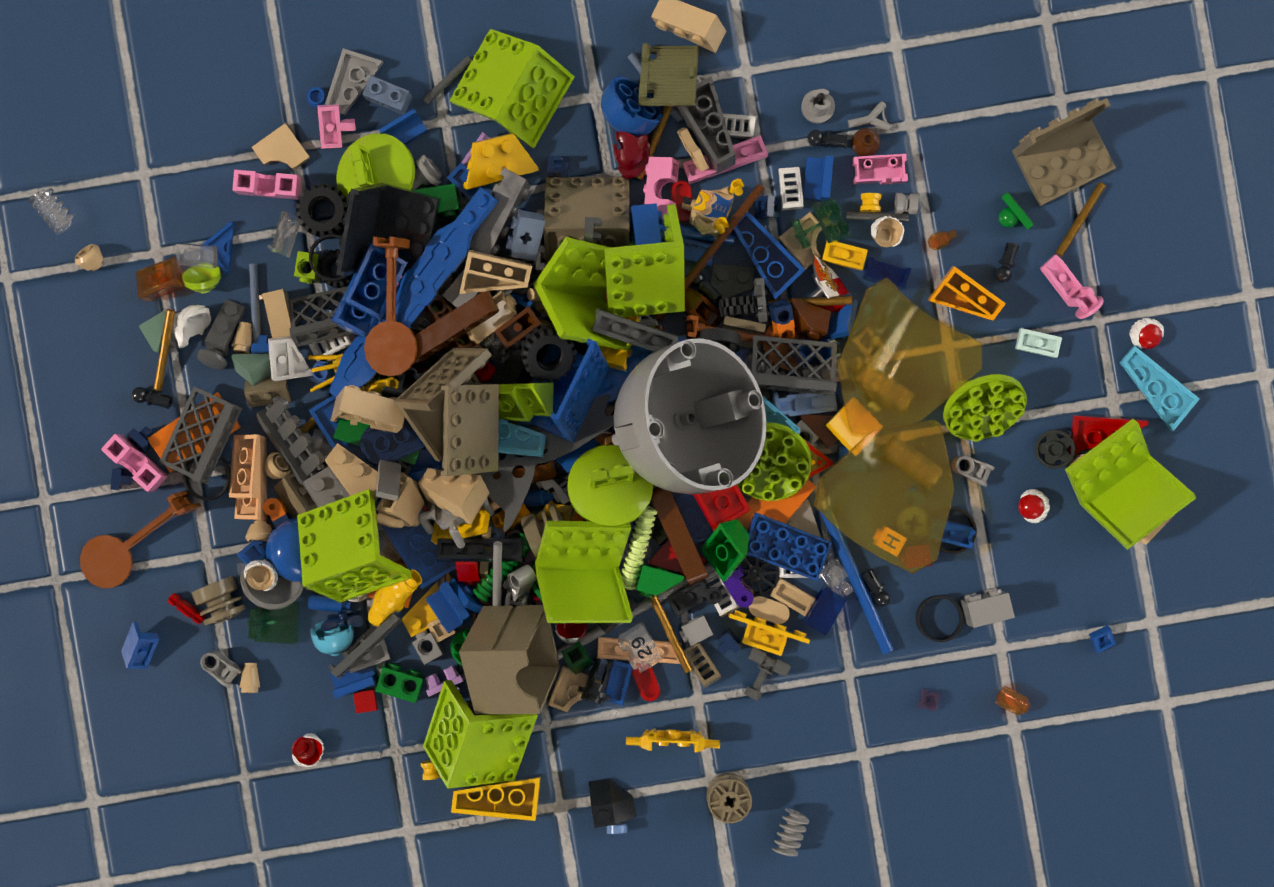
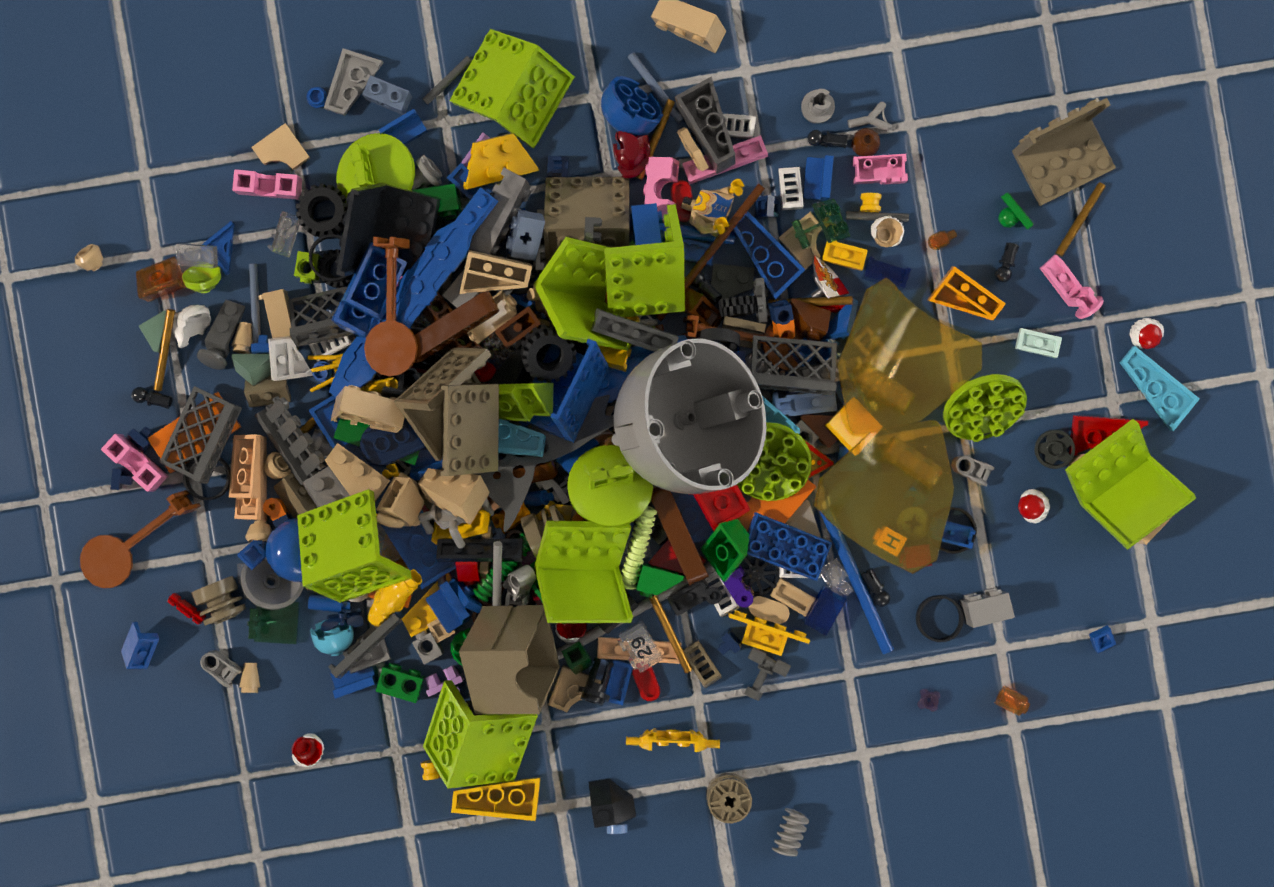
(52, 211): clear piece -> none
(261, 575): tan hair -> none
(331, 126): bright pink plate -> none
(365, 701): red tile -> none
(388, 480): light grey tile -> none
(668, 75): olive window -> none
(695, 630): light grey brick -> none
(906, 203): light grey wheel -> none

